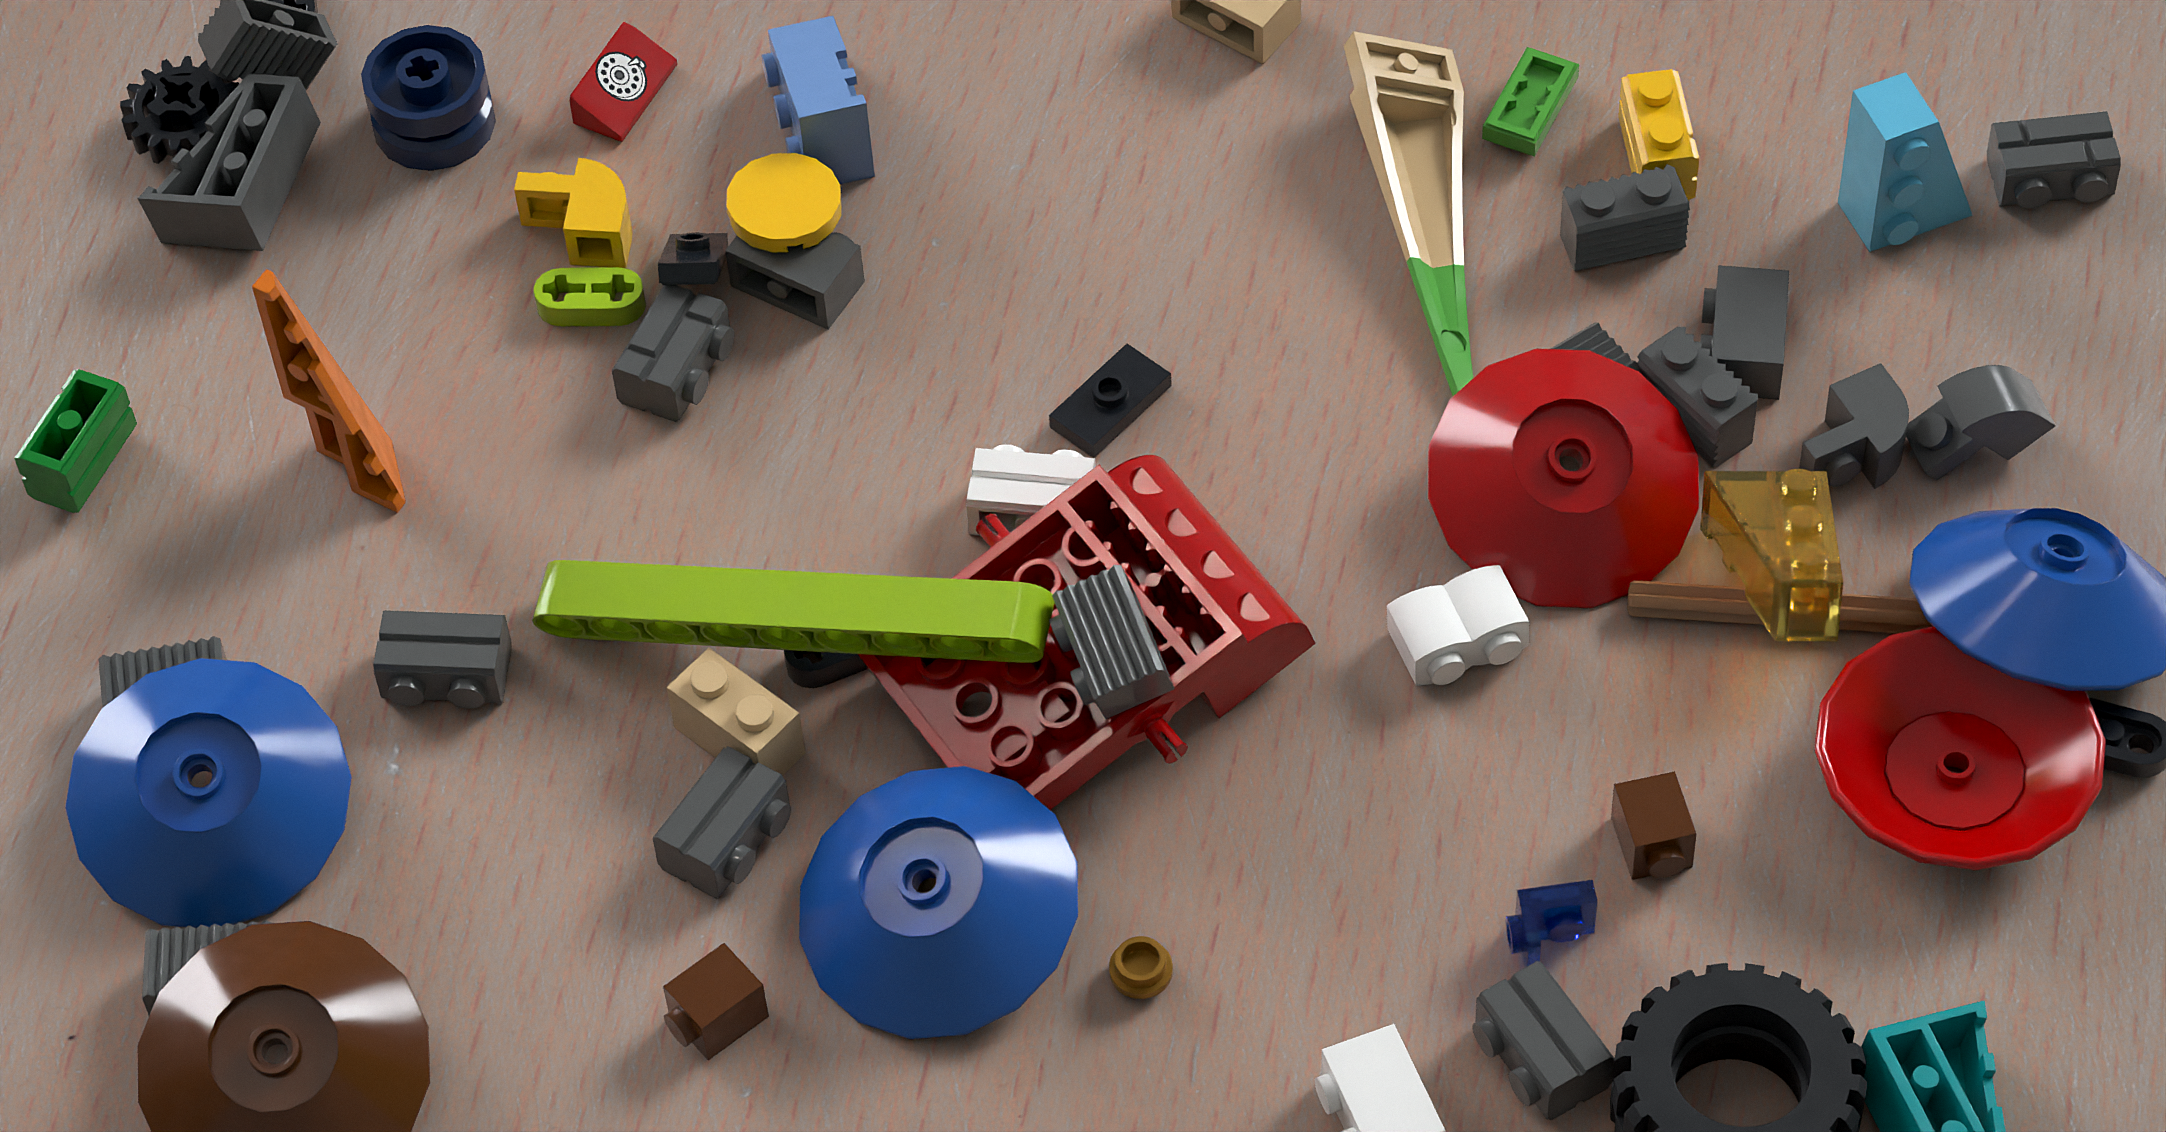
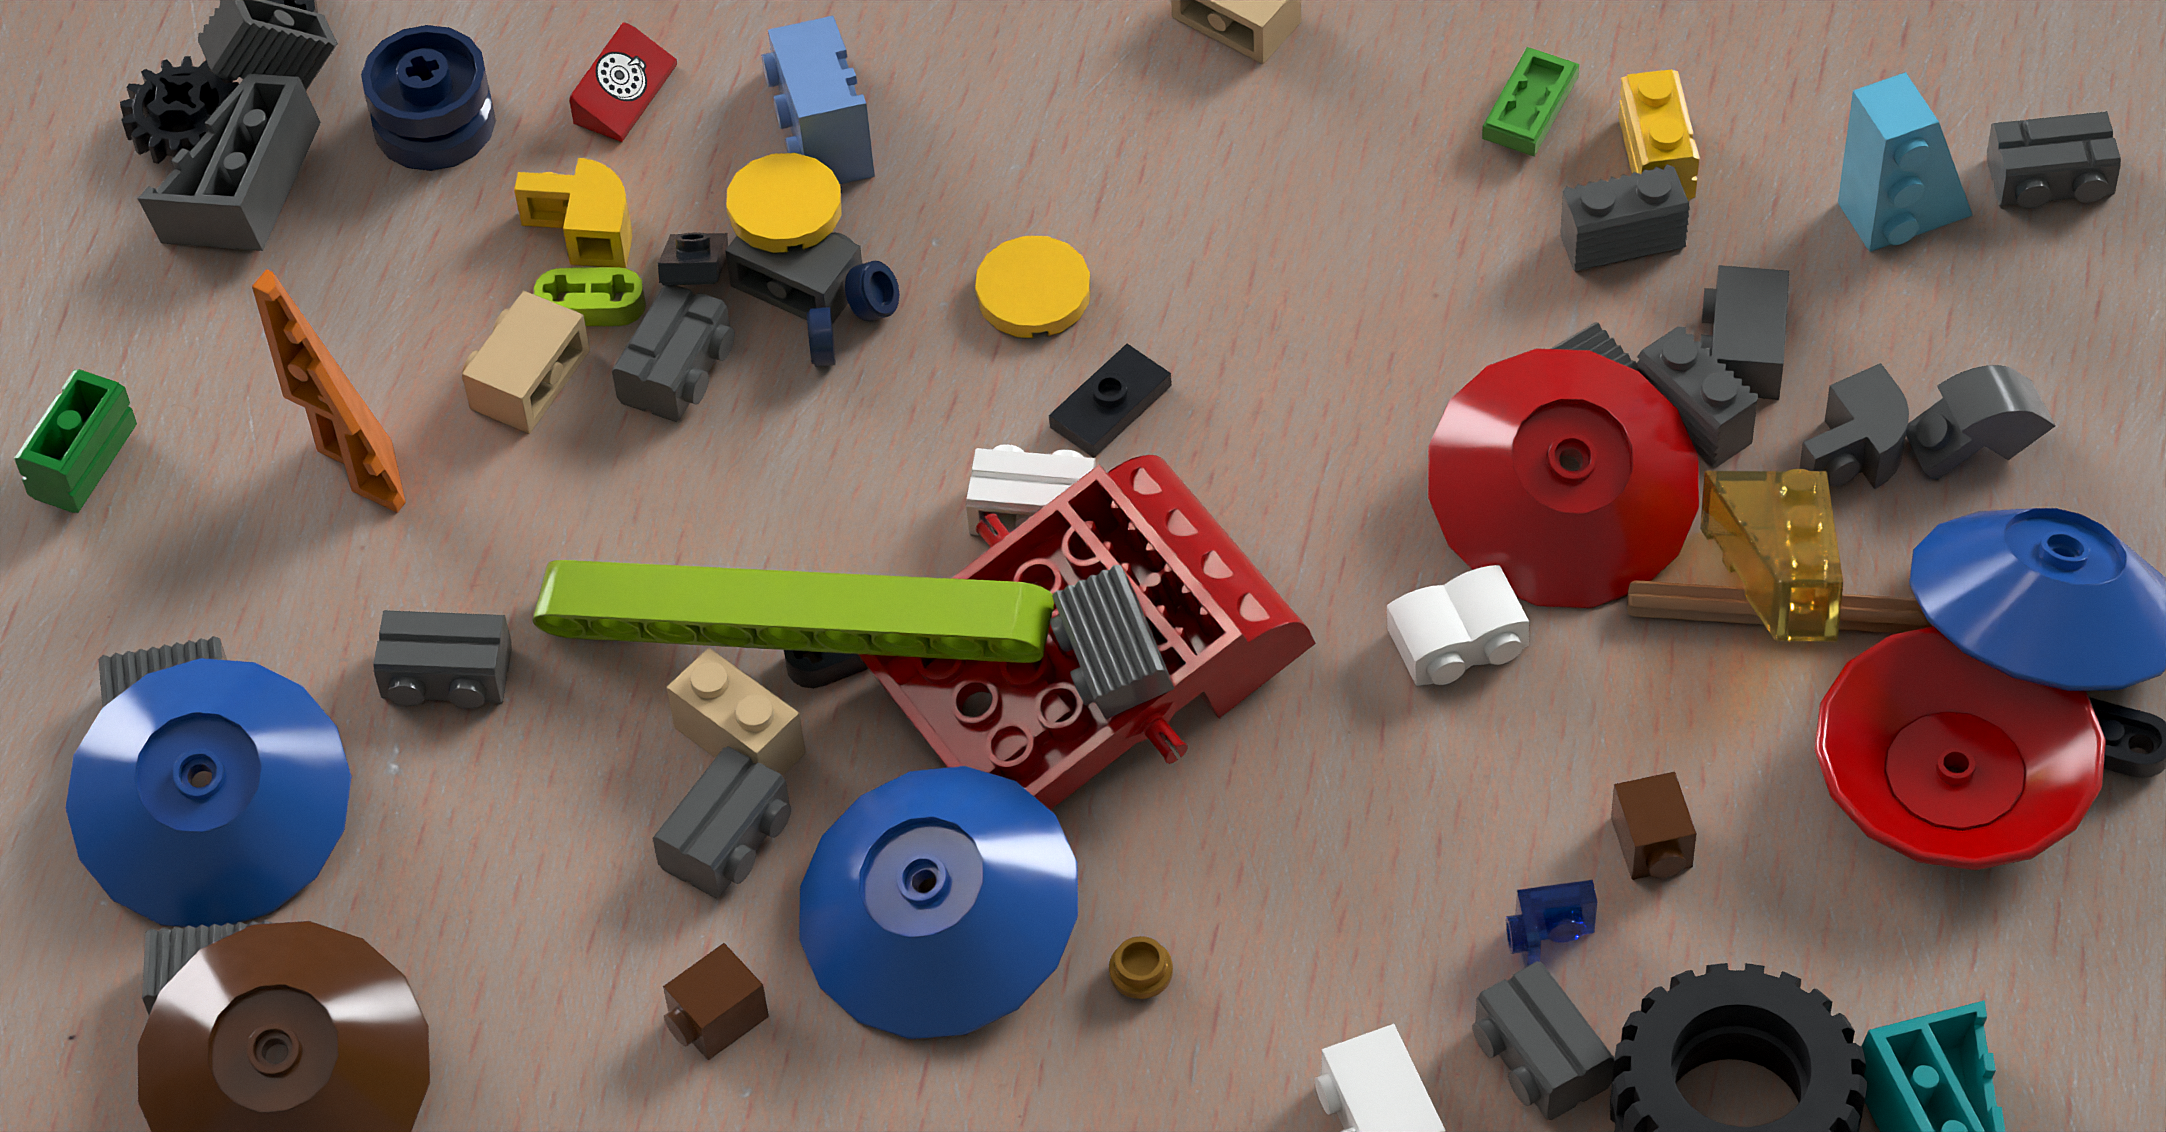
(525, 361): none -> tan brick
(821, 337): none -> dark blue tile
(872, 291): none -> dark blue tile
(1032, 286): none -> yellow tile
(1413, 128): tan plate -> none

